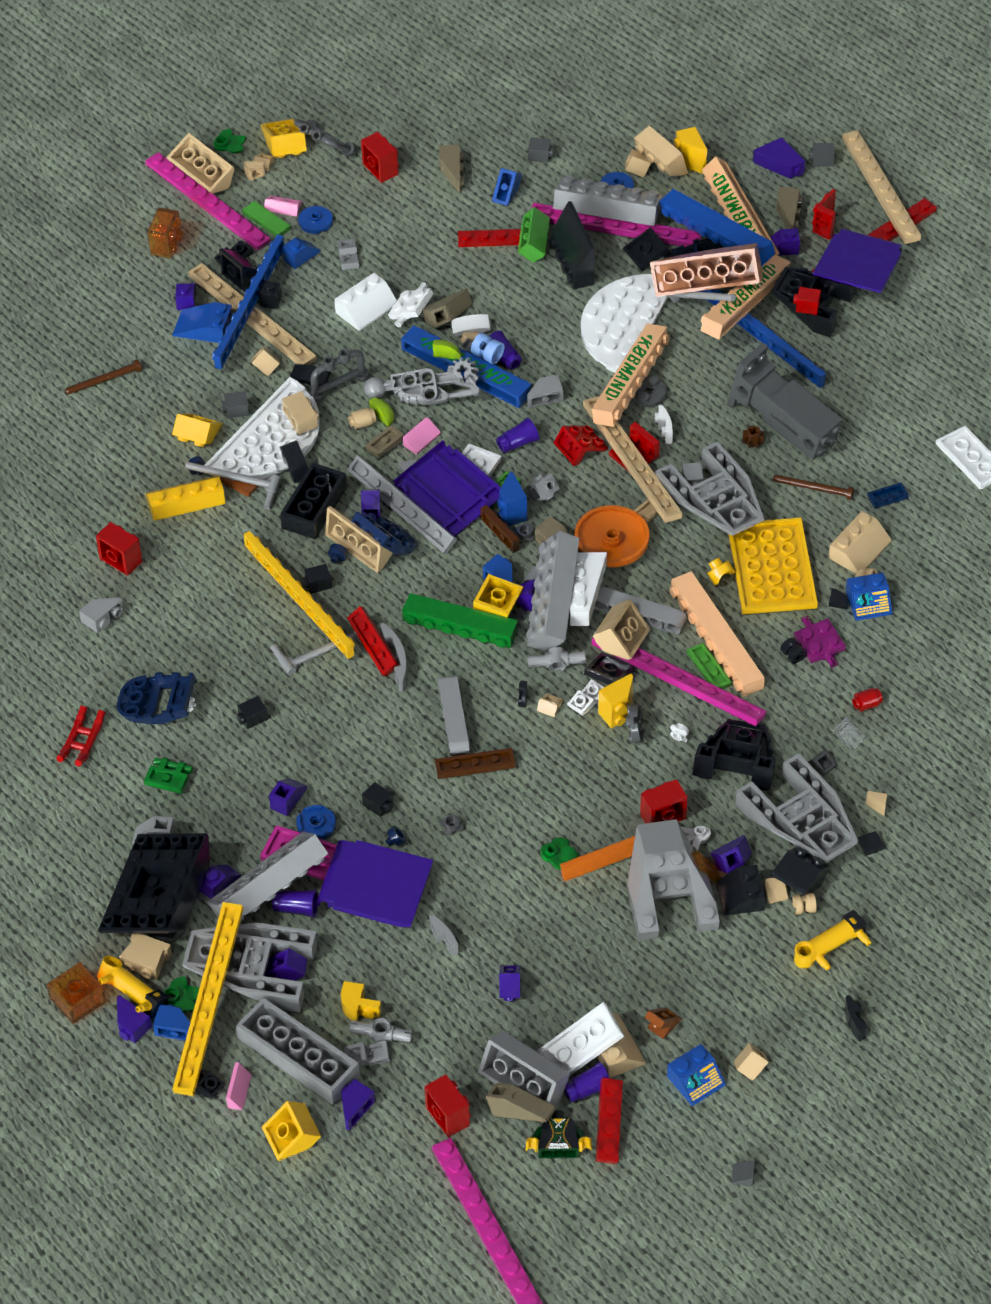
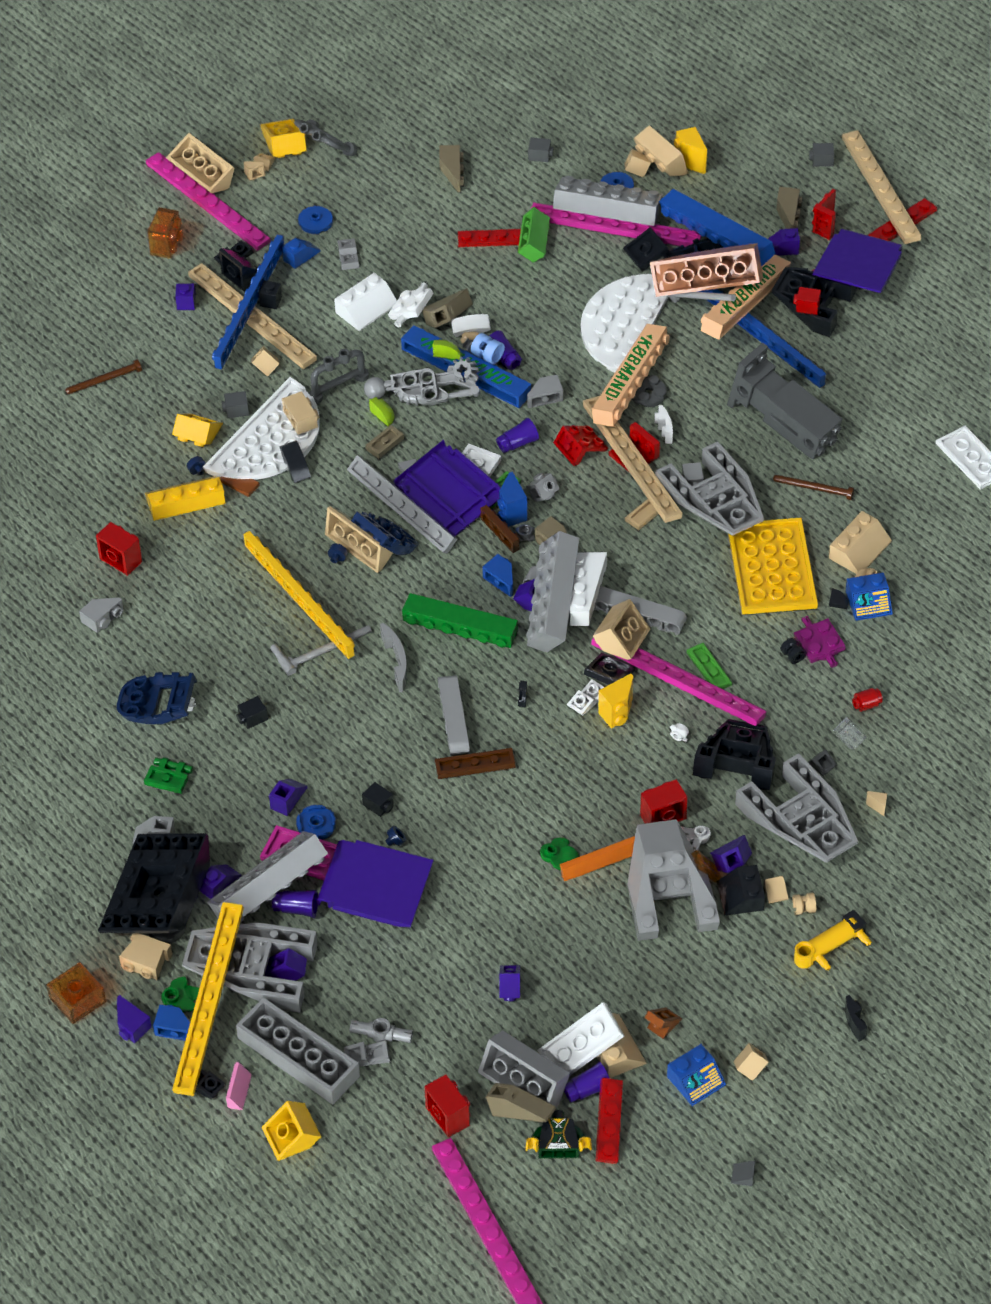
(77, 728): red piece -> none
(113, 973): yellow piece -> none
(204, 322): blue slope -> none
(229, 142): green plate -> none
(266, 219): bright green tile -> none
(271, 484): light grey bar -> none
(283, 205): bright pink slope -> none
(302, 374): black slope -> none
(308, 505): black brick -> none
(317, 579): black brick -> none
(354, 1003): yellow brick -> none
(356, 1101): dark purple slope -> none
(362, 418): tan brick -> none
(371, 501): dark purple slope -> none
(373, 641): red plate -> none
(379, 156): red brick -> none
(421, 436): bright pink slope -> none
(443, 933): light grey slope -> none
(451, 819): flat silver plate -> none
(497, 596): yellow slope -> none
(506, 186): blue slope -> none
(549, 704): slope -> none
(556, 659): light grey pin -> none
(573, 248): black slope -> none
(613, 531): orange dish -> none
(634, 722): dark grey plate -> none
(717, 634): light nougat brick -> none
(719, 569): yellow piece -> none
(732, 197): light nougat brick -> none
(753, 436): reddish brown gear -> none
(780, 158): dark purple slope -> none
(801, 870): black slope -> none
(871, 843): black tile -> none
(887, 495): clear blue tile -> none

